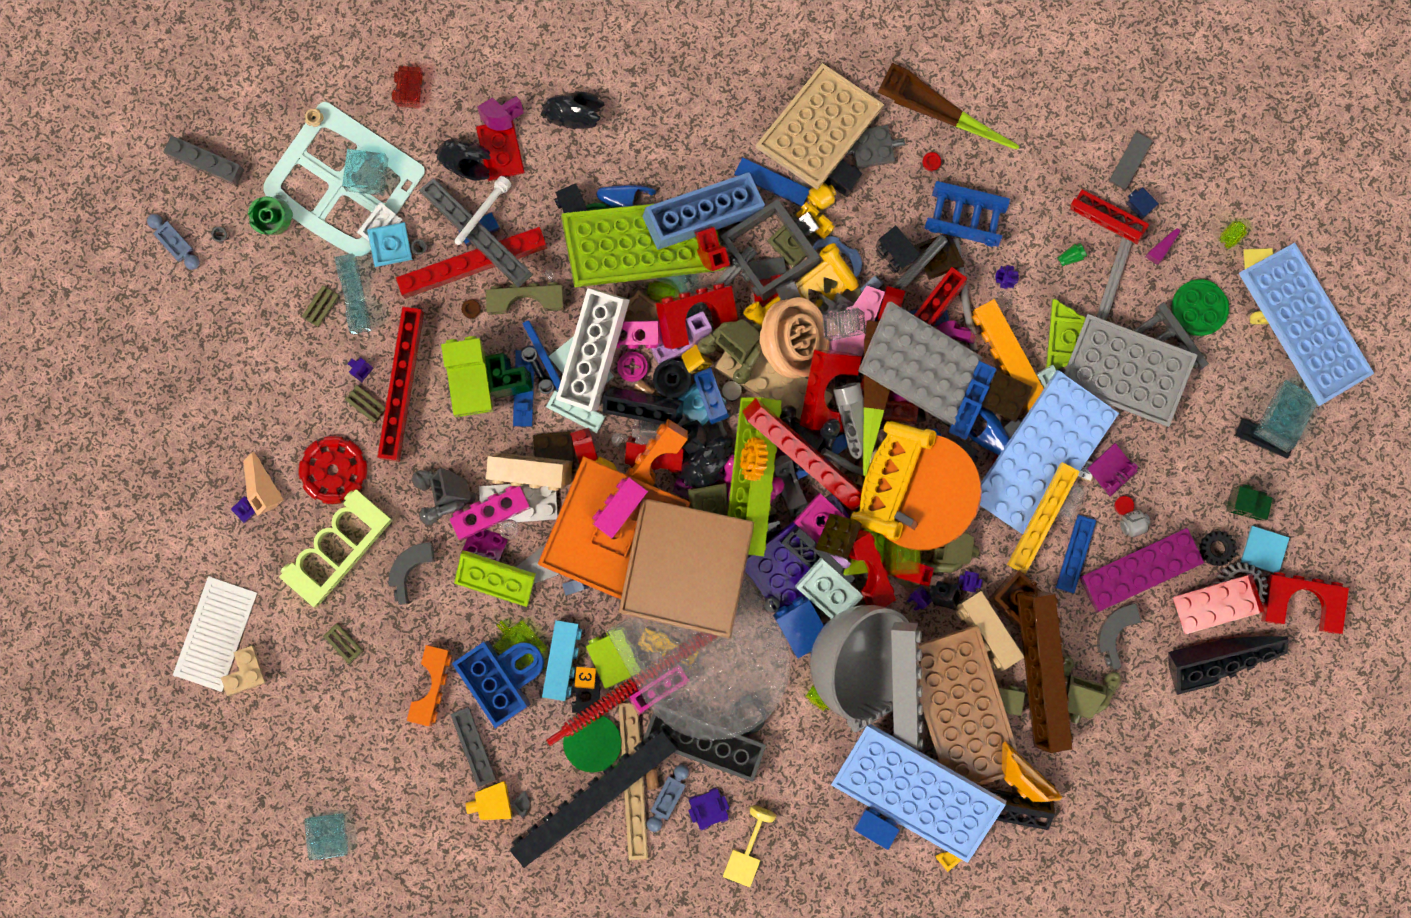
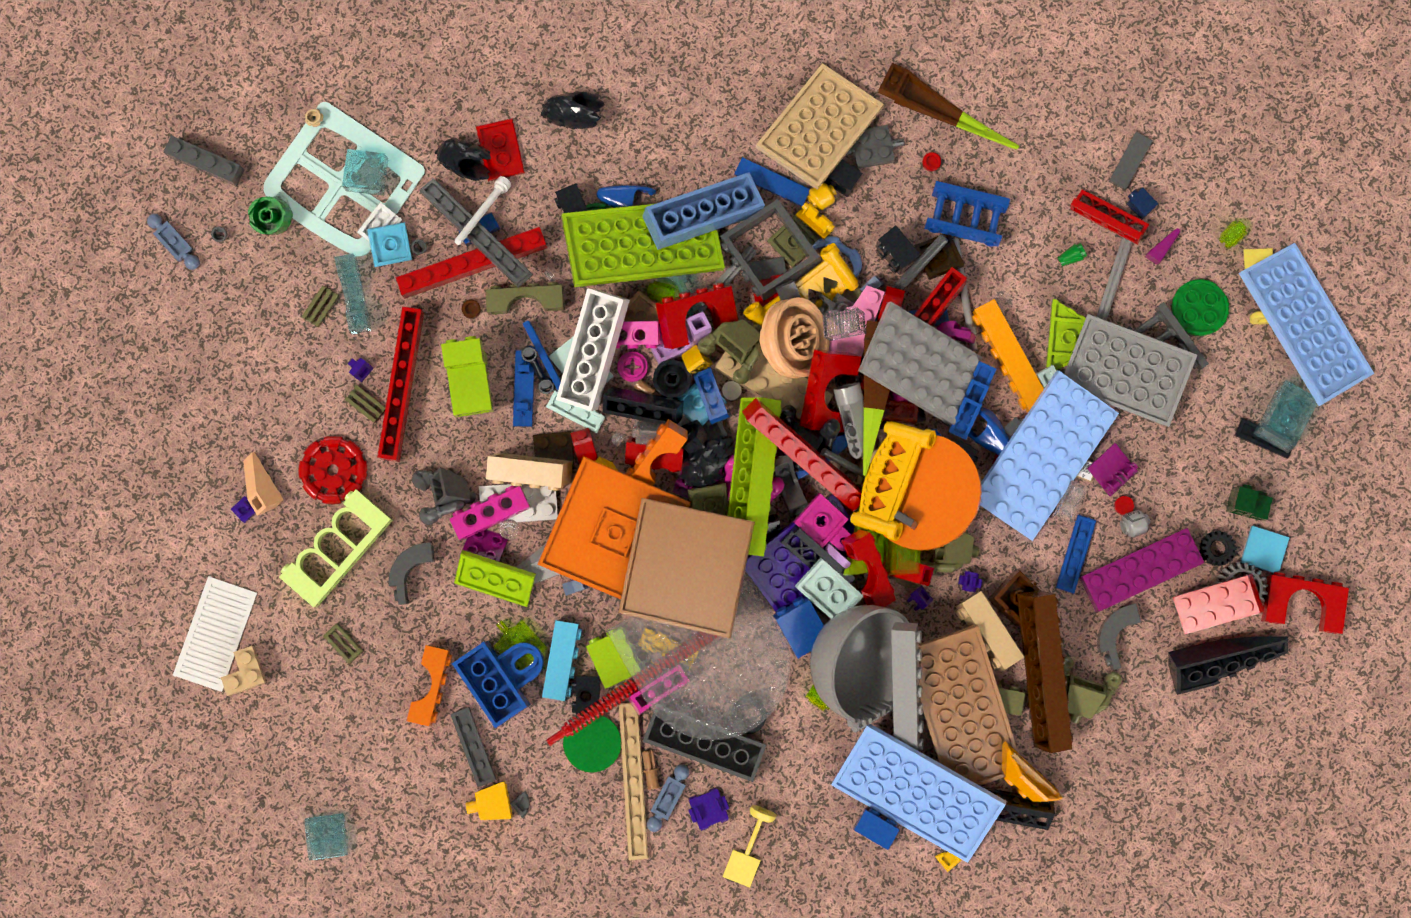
(408, 87): clear red brick -> none
(500, 116): magenta brick -> none
(503, 379): dark green brick -> none
(585, 677): light orange tile -> none
(594, 797): black brick -> none
(619, 506): dark pink brick -> none
(710, 252): red brick -> none
(754, 459): light orange gear -> none
(767, 605): dark grey hinge -> none
(807, 224): tile -> none
(838, 536): dark brown plate -> none
(945, 594): black brick -> none
(1006, 396): dark brown plate -> none
(1007, 277): dark purple gear -> none
(1043, 517): yellow plate -> none

